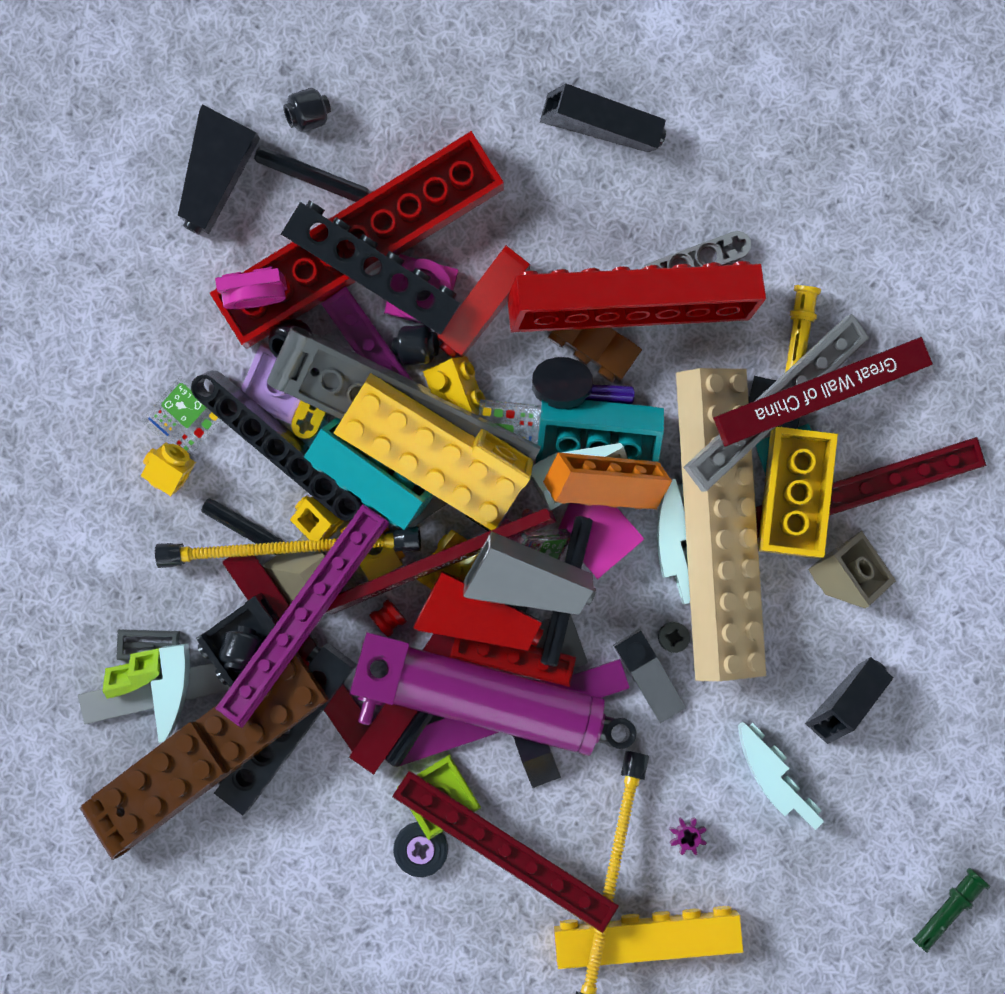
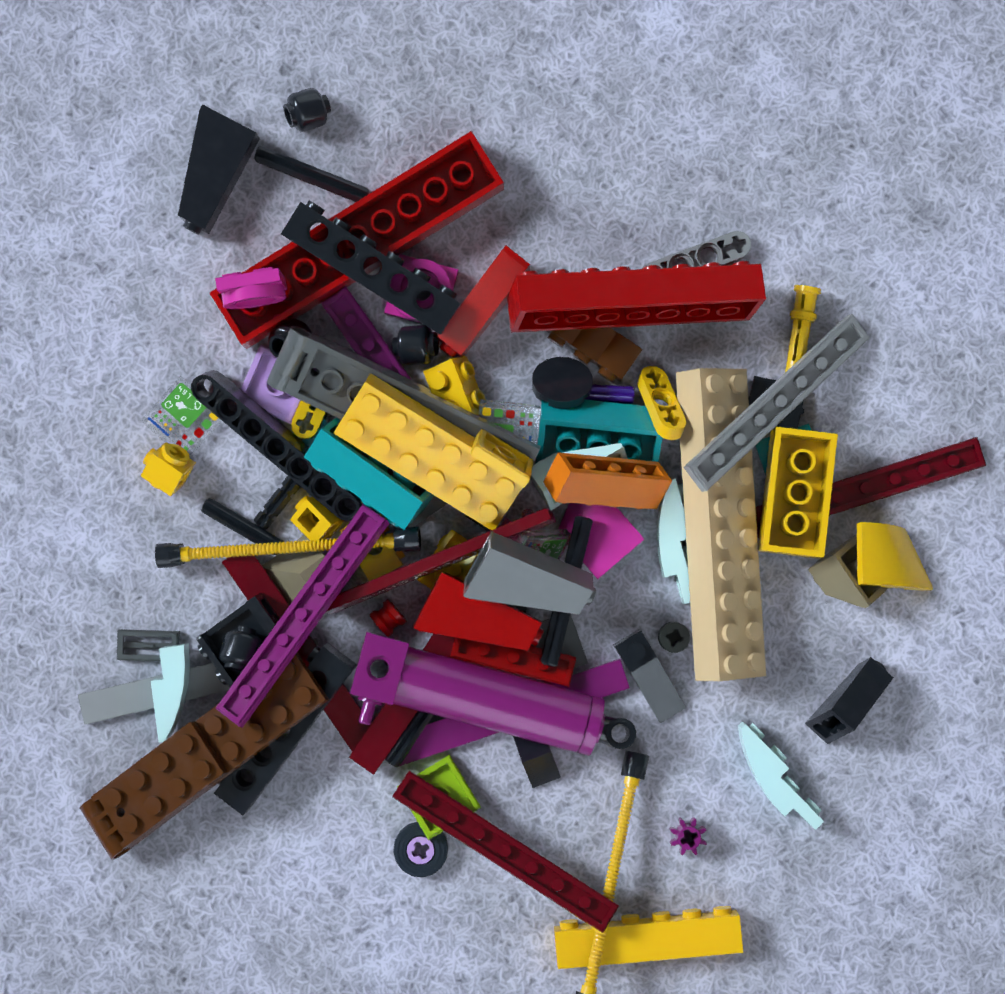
(141, 670): lime slope -> none
(276, 503): none -> black axle
(602, 118): black slope -> none
(658, 413): none -> yellow beam
(822, 391): dark red tile -> none
(888, 558): none -> yellow slope
(960, 899): dark green pin -> none

